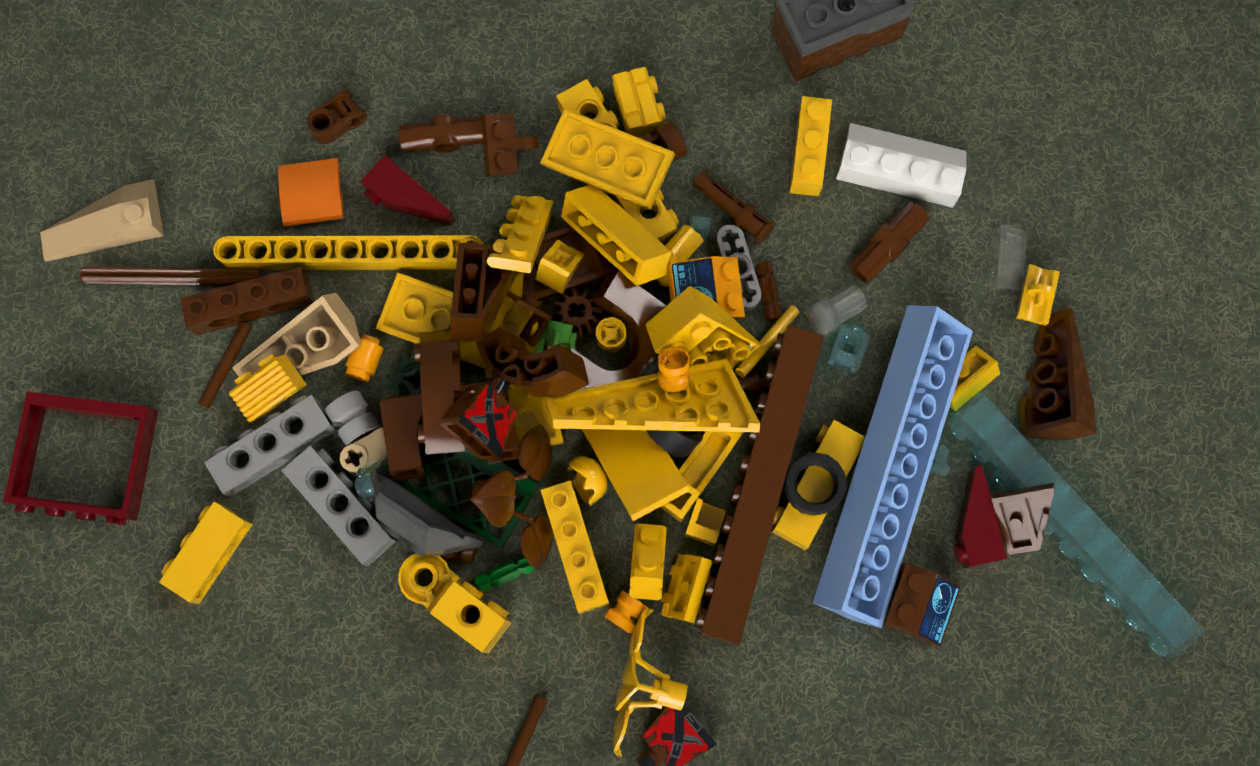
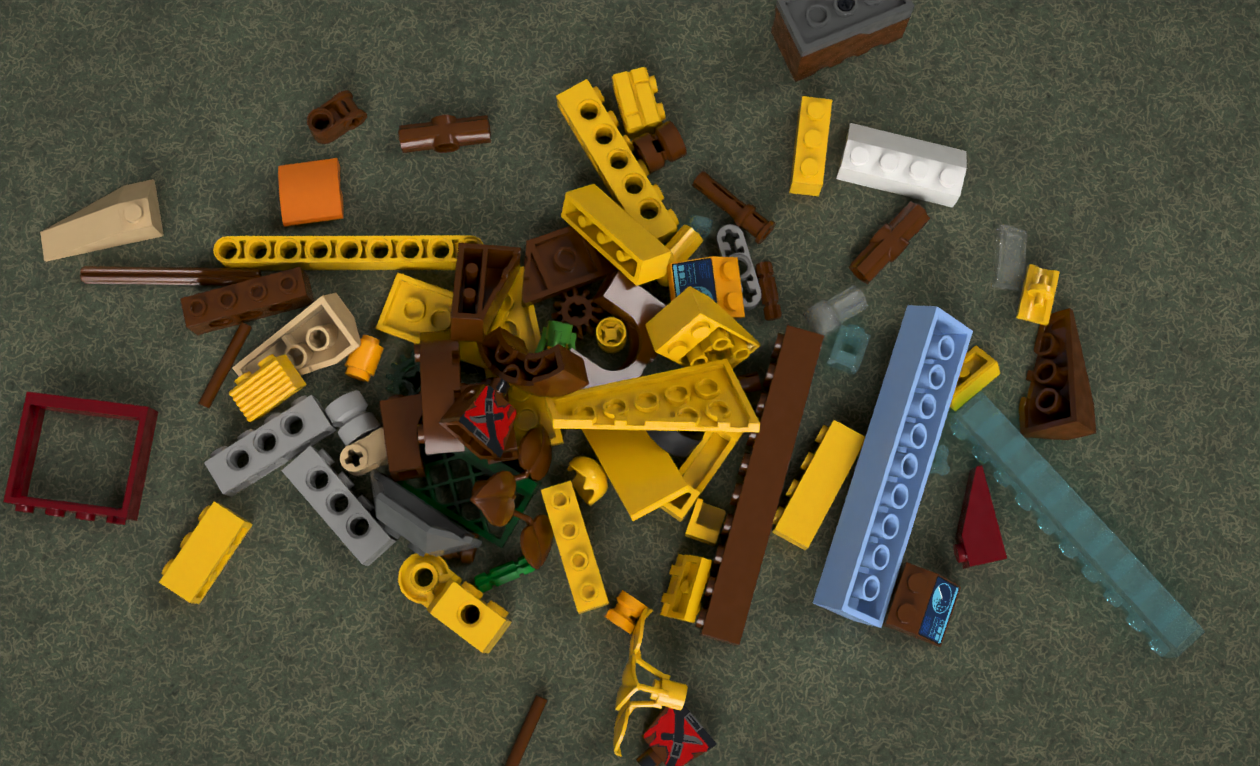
(363, 484): clear light blue plate -> none
(400, 193): dark red slope -> none
(501, 144): reddish brown plate -> none
(524, 235): yellow hinge -> none
(538, 315): reddish brown bracket -> none
(558, 266): yellow slope -> none
(607, 158): yellow tile -> none
(647, 562): yellow brick -> none
(673, 369): light orange wheel -> none
(767, 341): yellow bar -> none
(835, 471): black tyre -> none
(1023, 516): wing -> none

